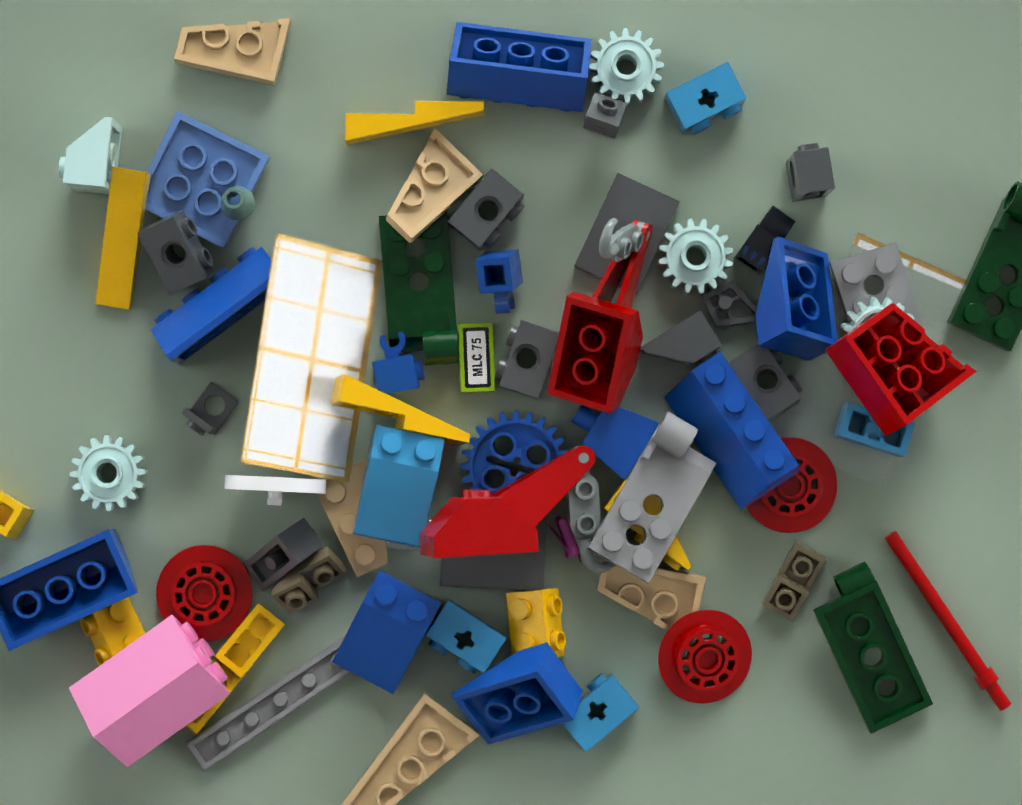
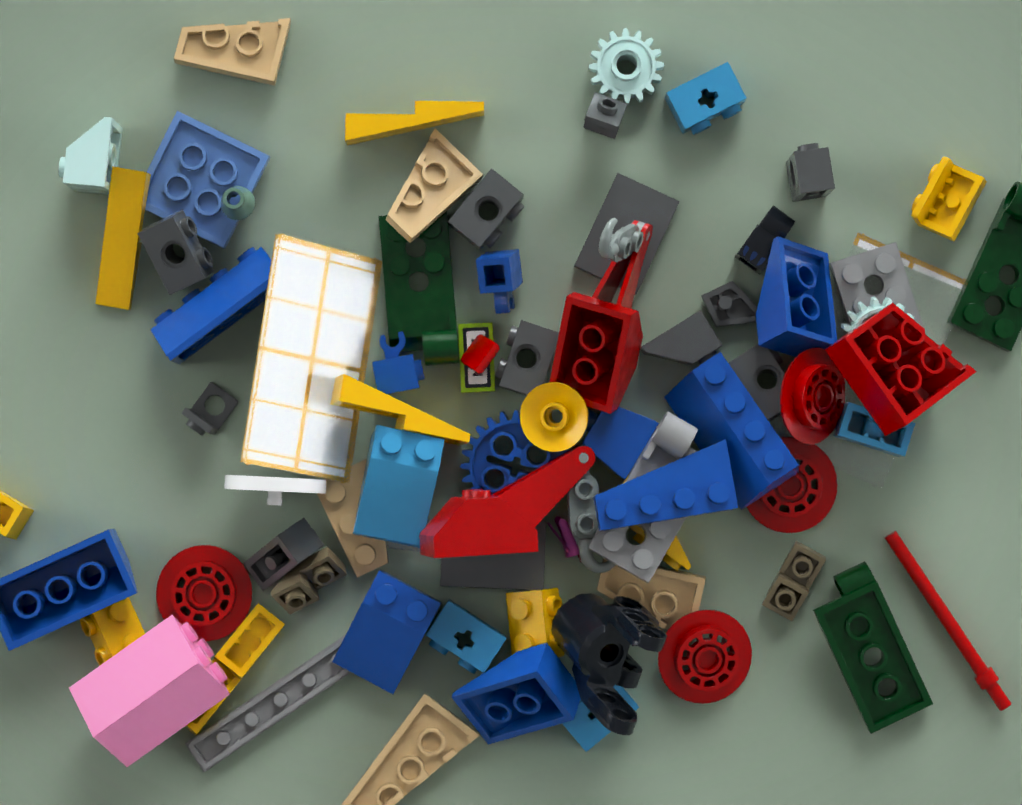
(90, 473): light aqua gear -> none
(480, 354): none -> red slope
(519, 67): blue slope -> none
(538, 422): none -> yellow dish
(598, 644): none -> black piece
(680, 489): none -> blue wing
(704, 240): light aqua gear -> none
(812, 396): none -> red wheel
(947, 199): none -> yellow bracket

